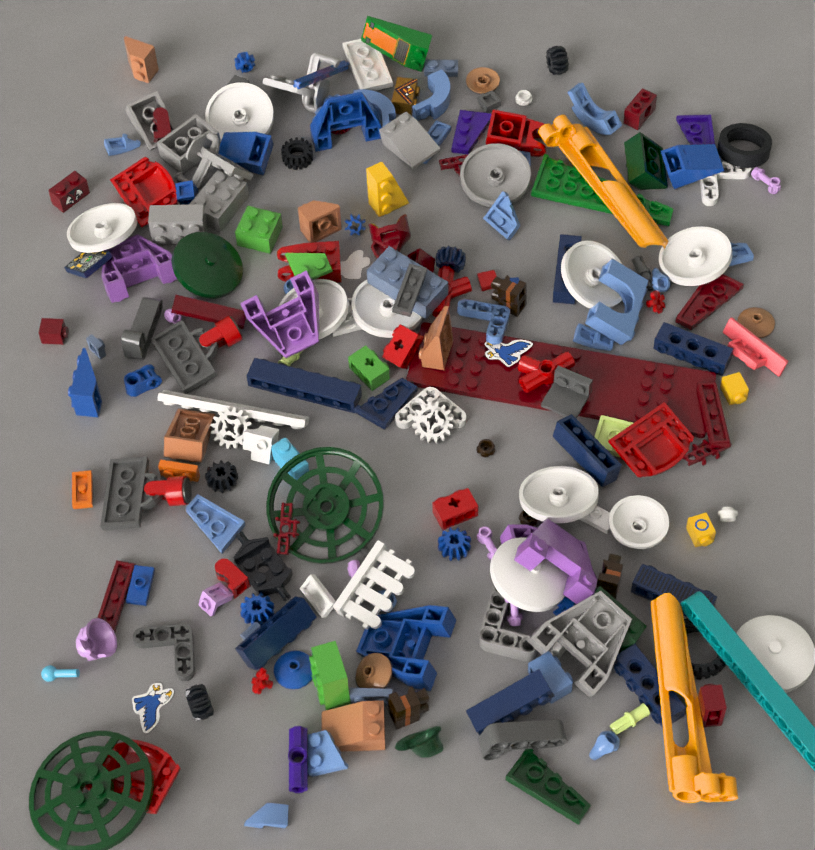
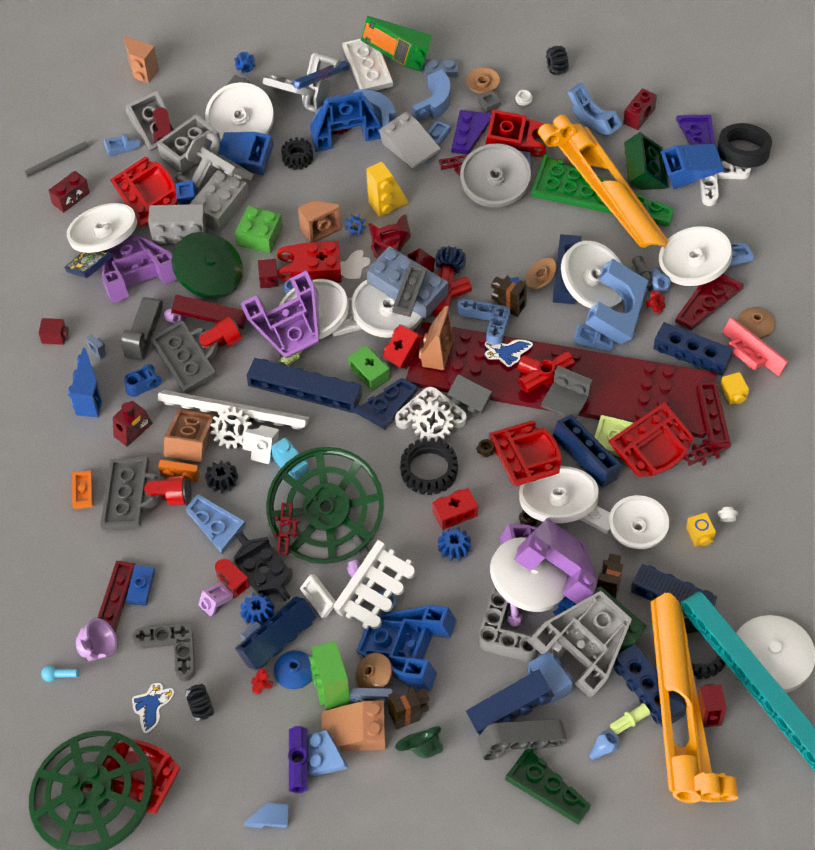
(55, 159): none -> dark grey bar
(130, 422): none -> dark red torso
(268, 273): none -> dark red brick
(315, 264): bright green wing -> none
(405, 95): pearl gold brick -> none
(423, 448): none -> black tyre
(469, 394): none -> dark grey brick
(484, 537): lavender bar -> none
(485, 279): red tile -> none
(503, 216): medium blue wing -> none
(526, 452): none -> red slope
(541, 273): none -> medium nougat dish
(773, 183): lavender bar -> none

